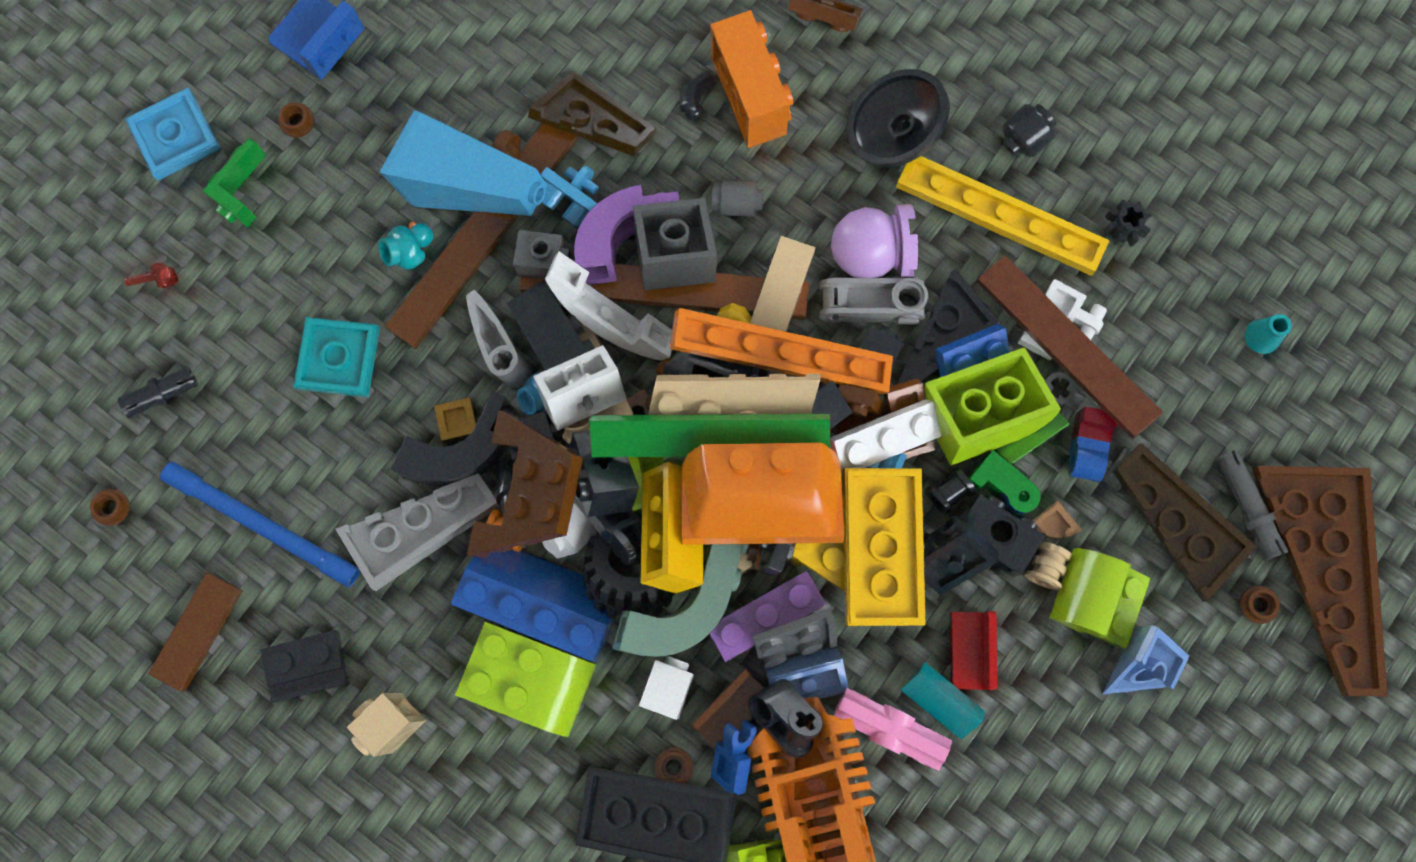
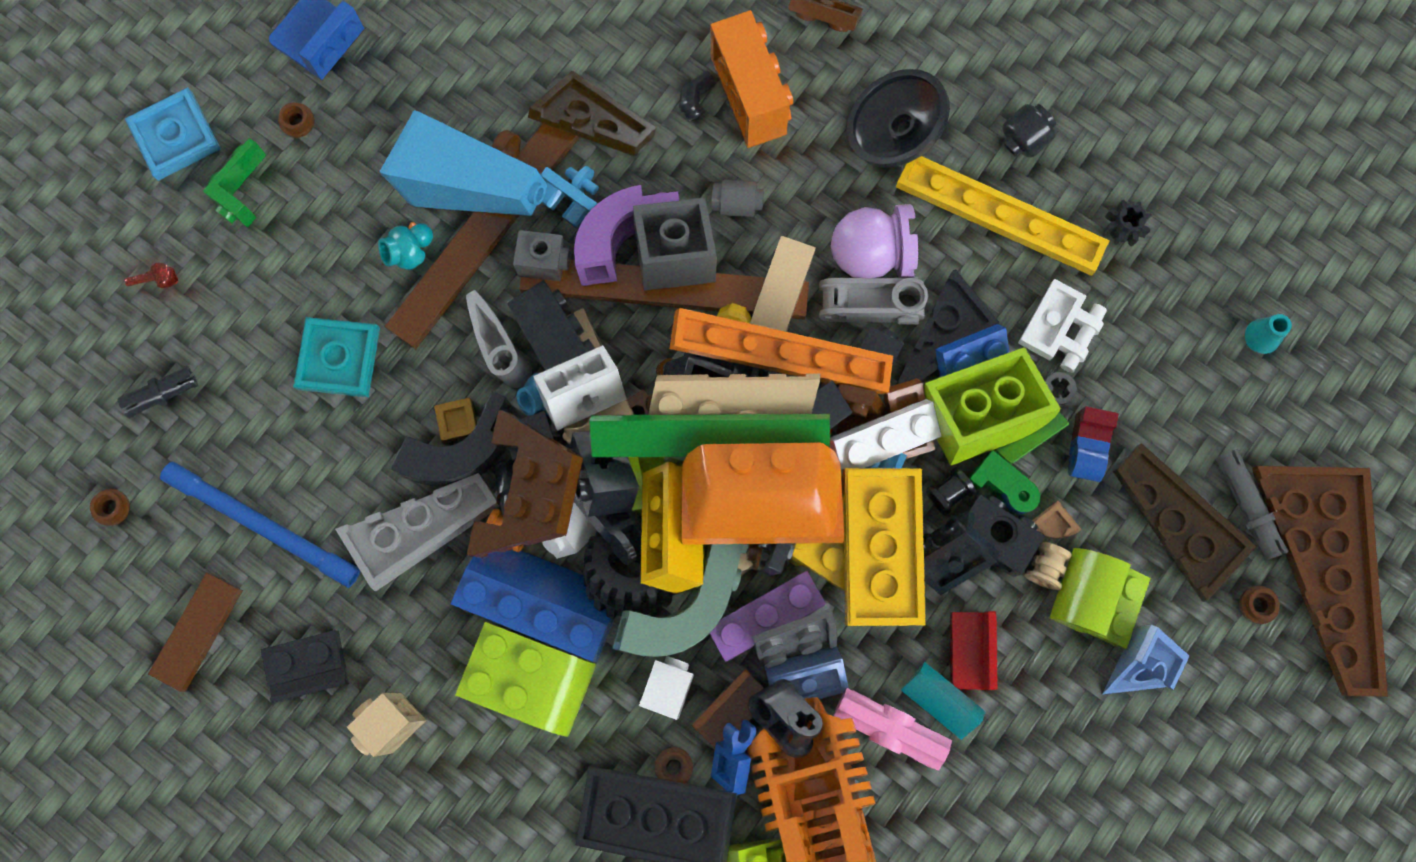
(603, 316): white slope -> none
(1069, 347): copper tile -> none

